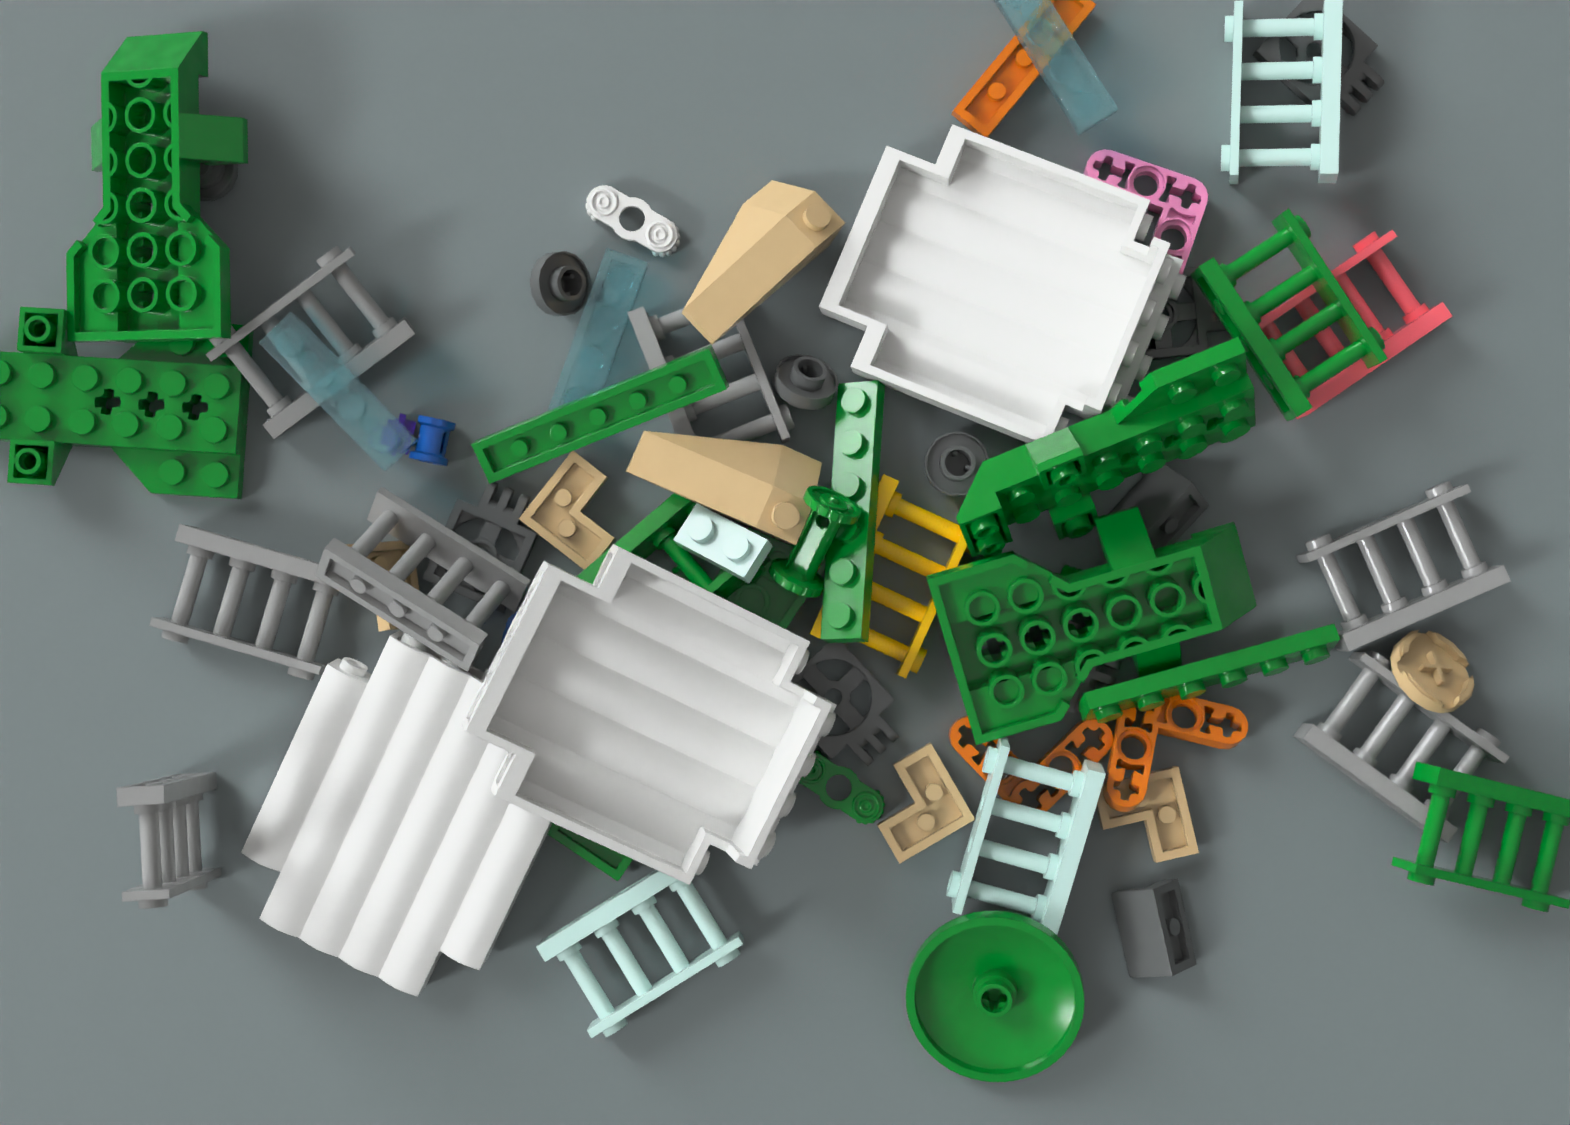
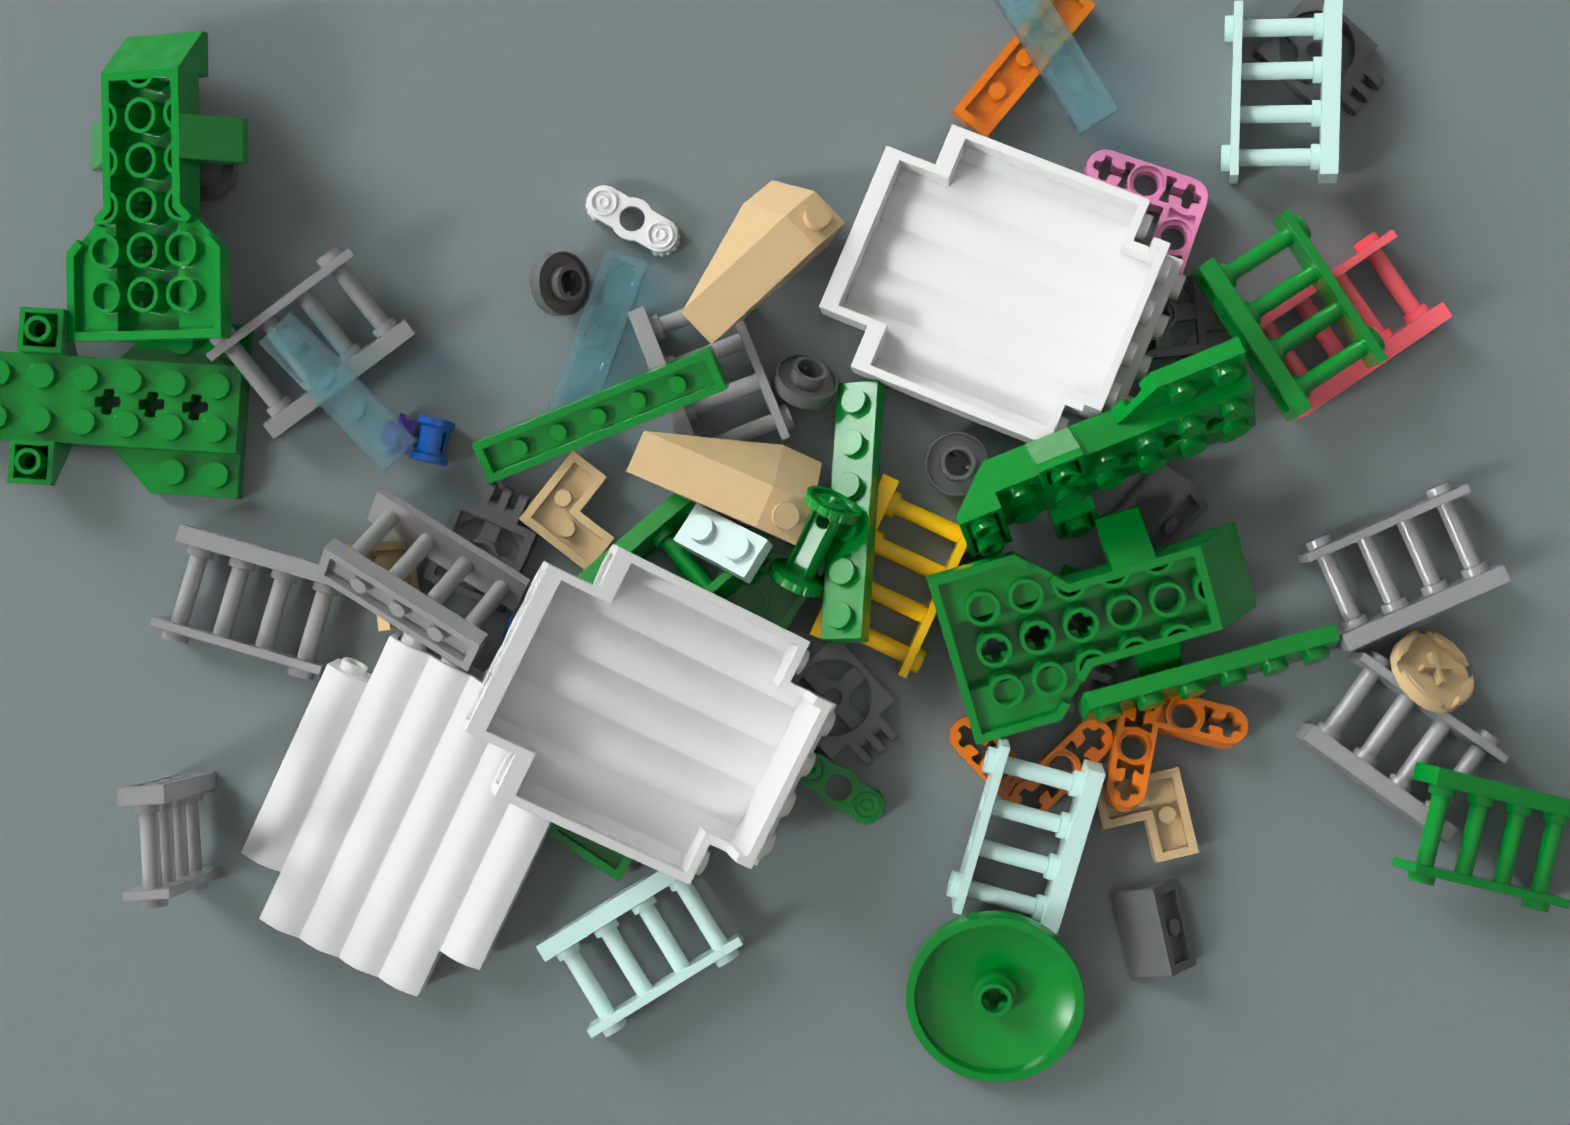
(936, 806): tan plate -> none

